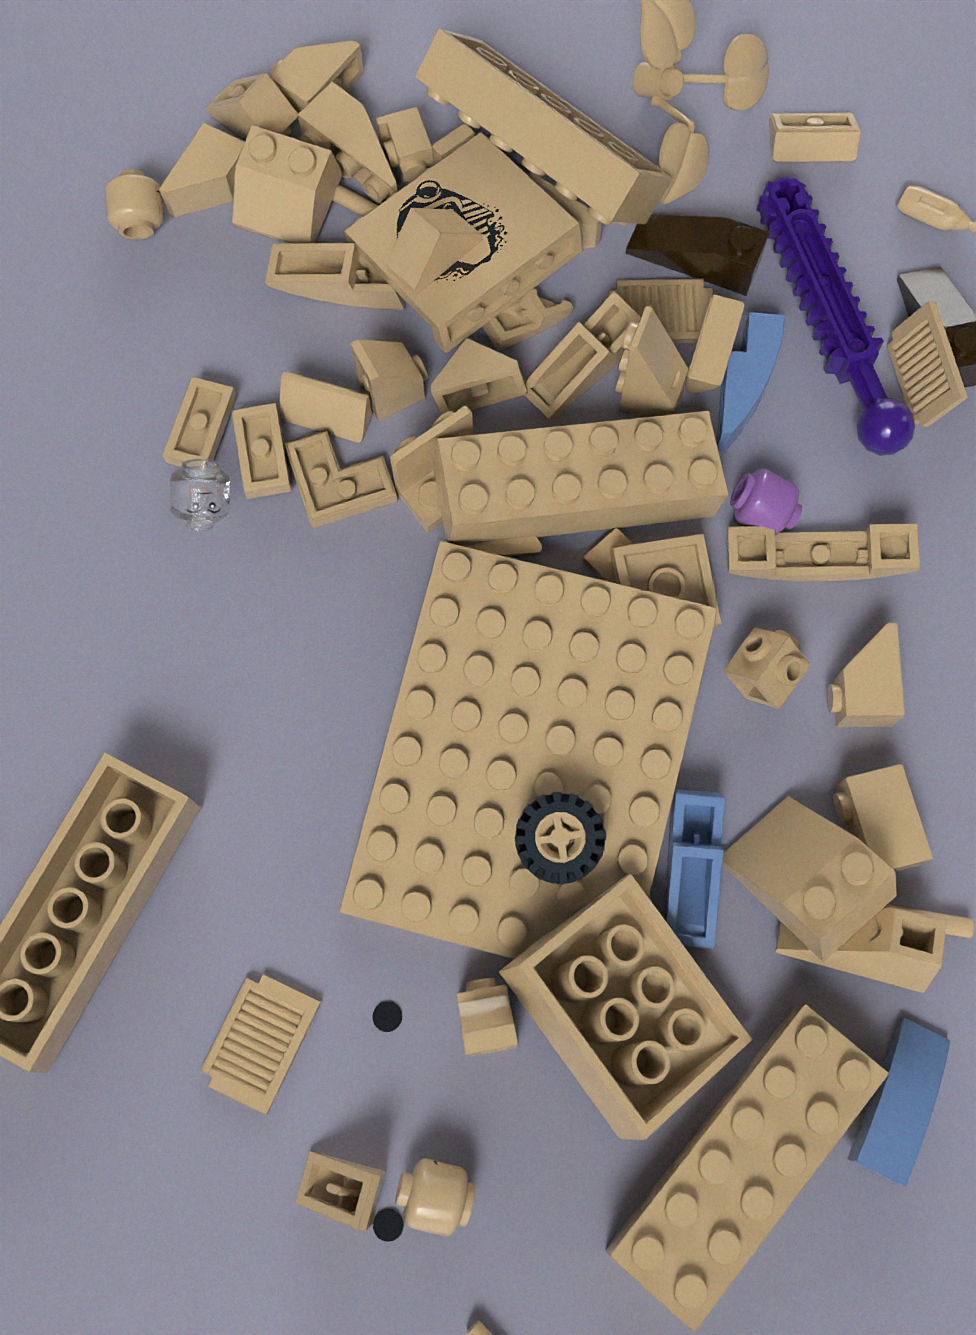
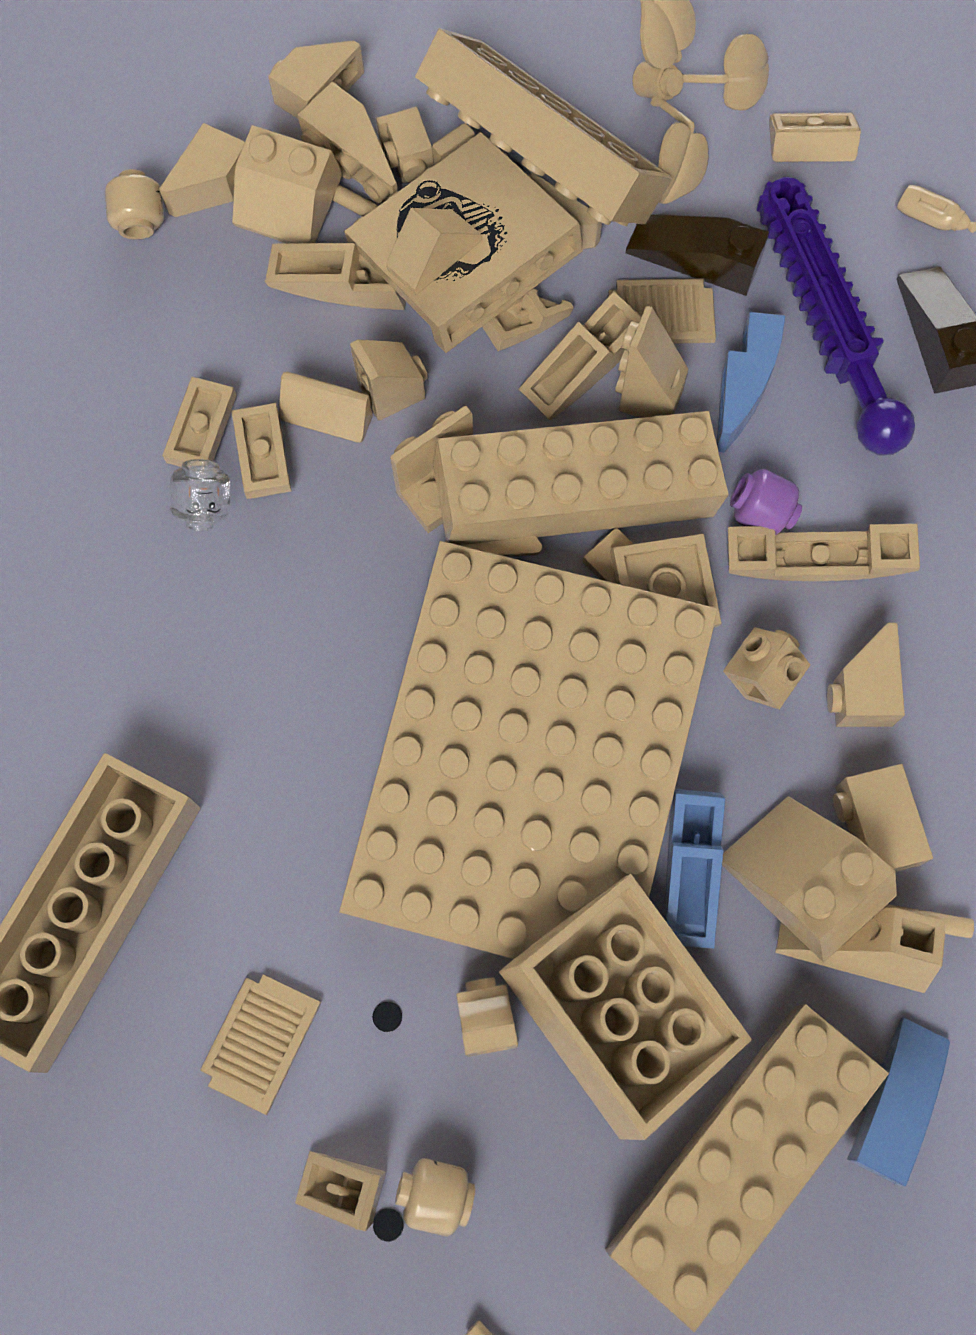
(252, 102): tan slope -> none
(336, 492): tan tile -> none
(477, 379): tan slope -> none
(572, 820): black wheel -> none
(714, 344): tan slope -> none
(926, 366): tan window -> none

